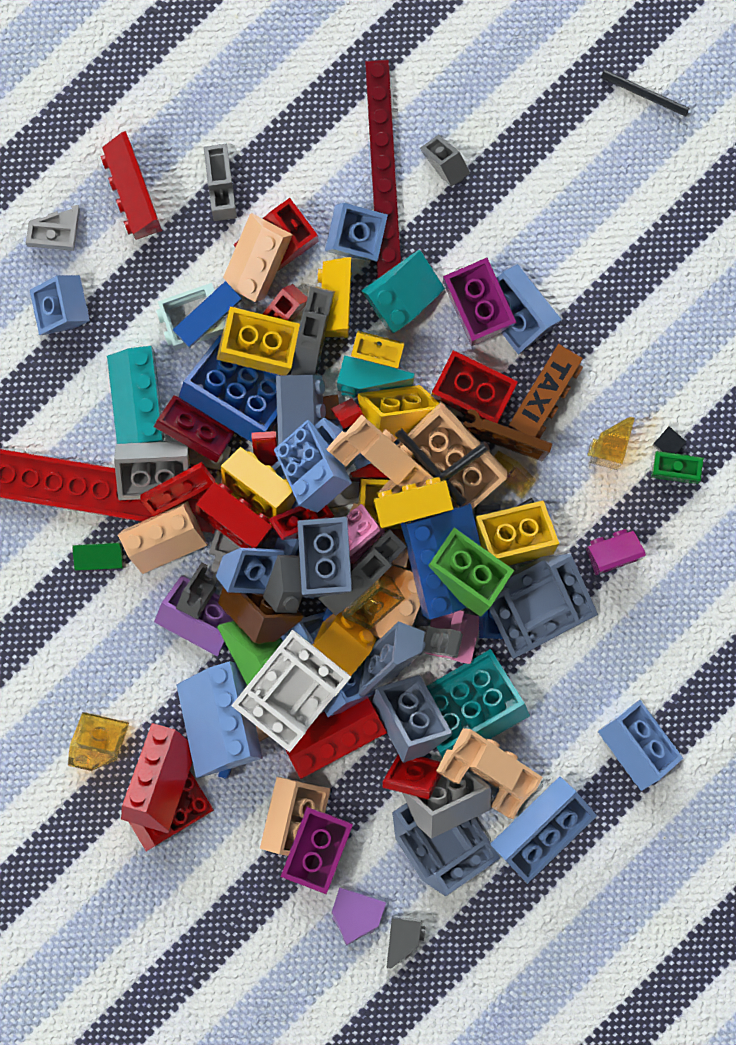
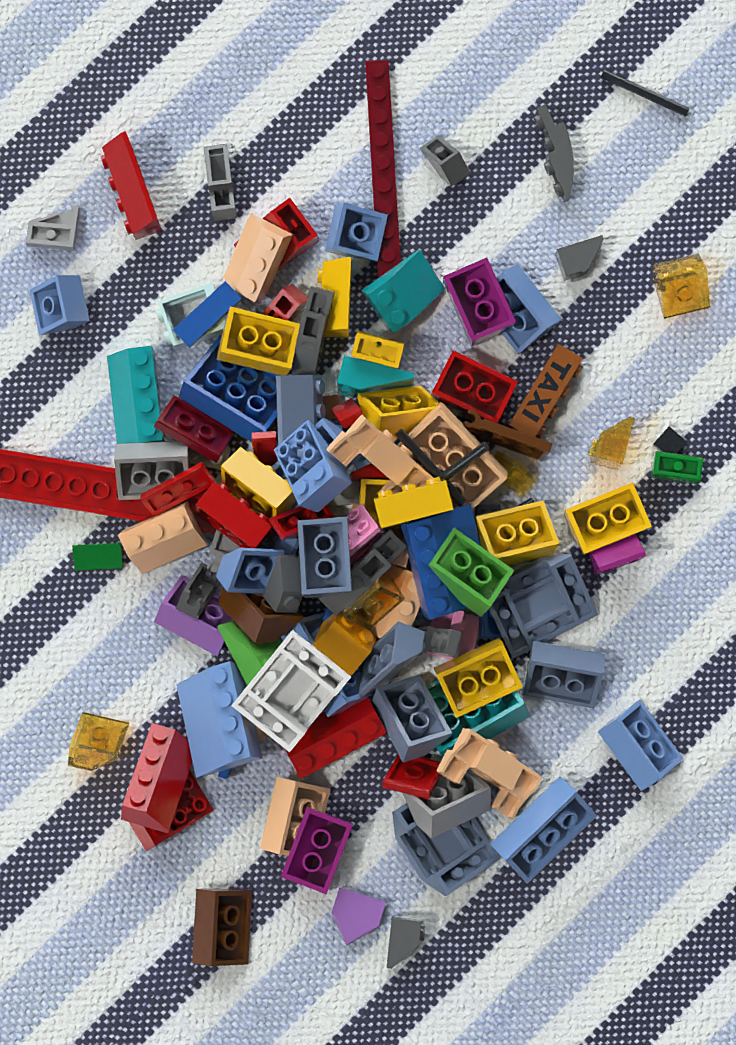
(222, 927): none -> reddish brown slope
(478, 677): none -> yellow slope
(560, 161): none -> dark grey slope
(564, 674): none -> sand blue slope
(577, 258): none -> dark grey slope
(607, 518): none -> yellow slope
(681, 285): none -> clear yellow slope

